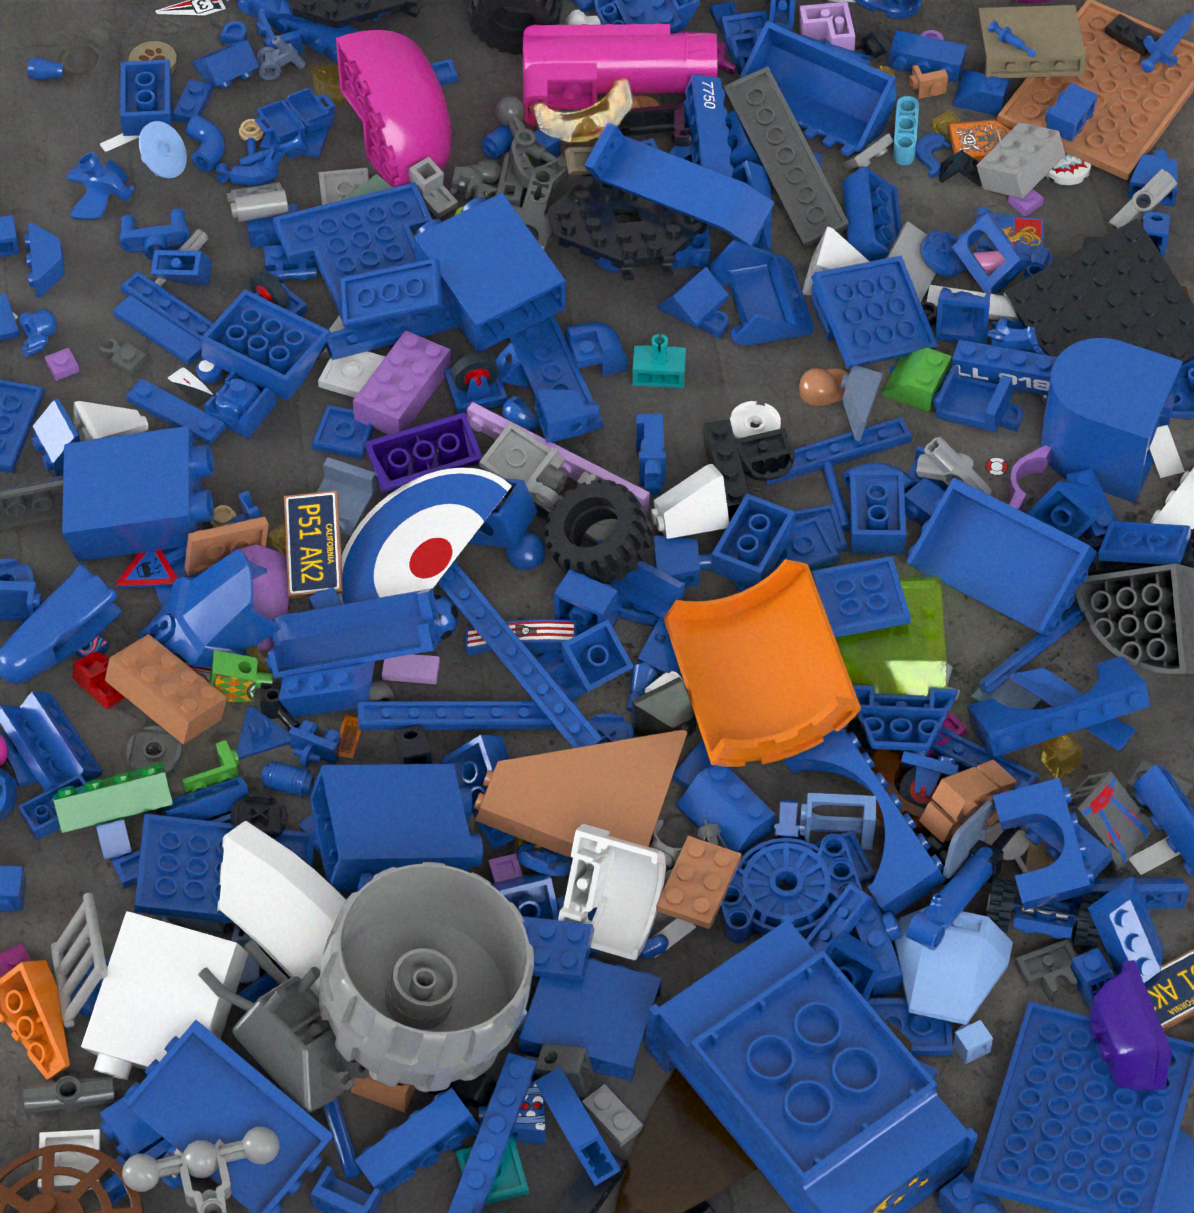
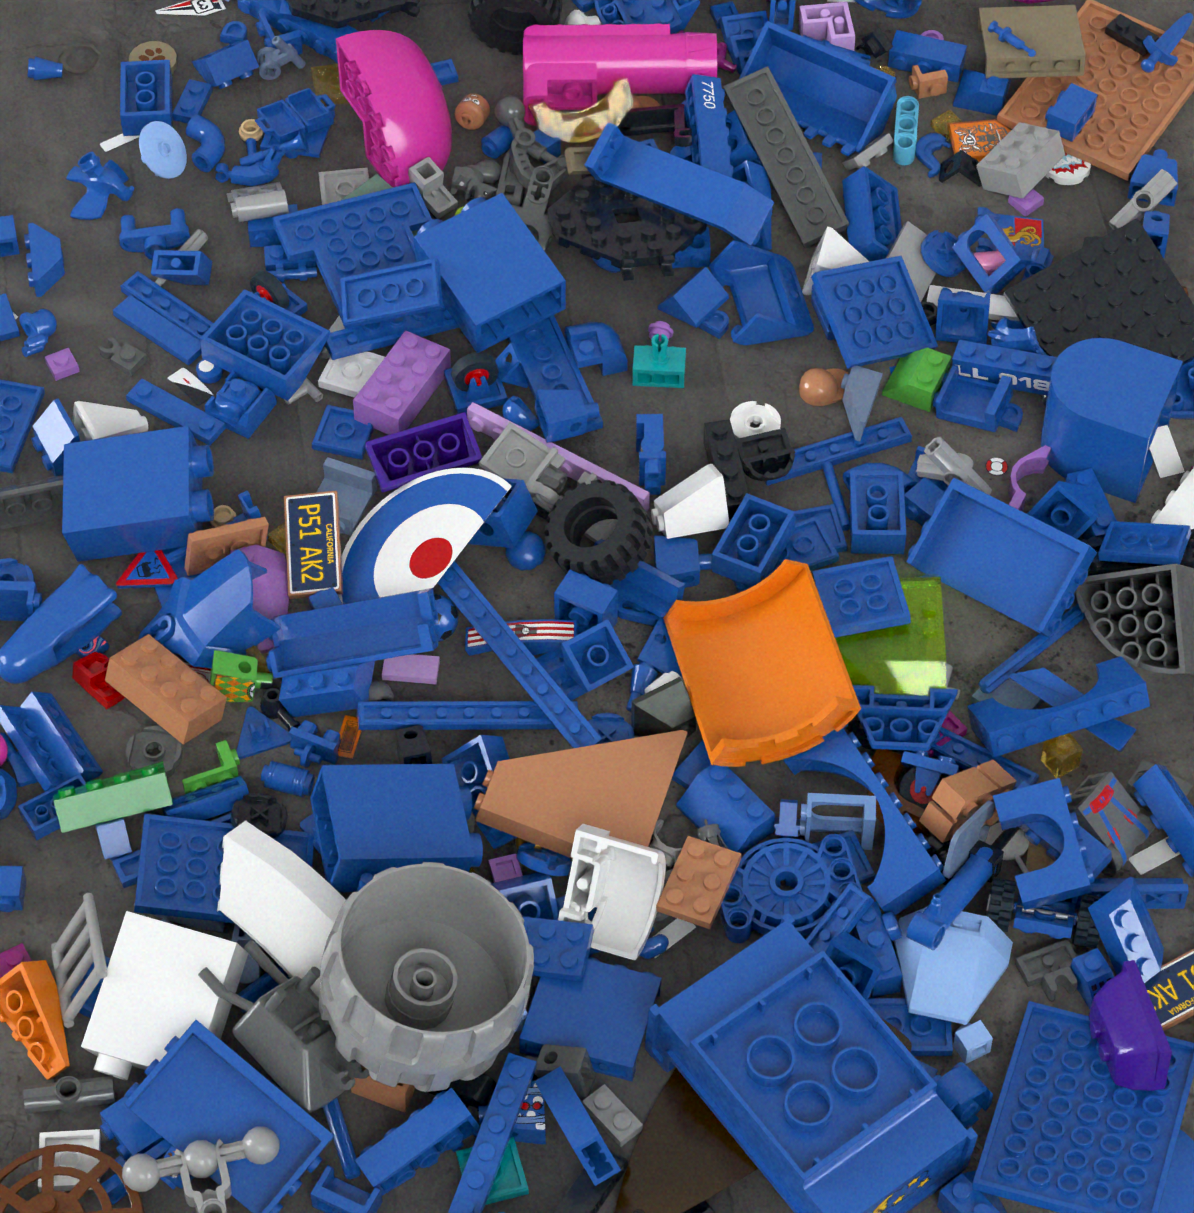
(306, 387): none -> light grey piece
(472, 111): none -> nougat head
(660, 328): none -> medium lavender plate
(963, 1093): none -> blue brick

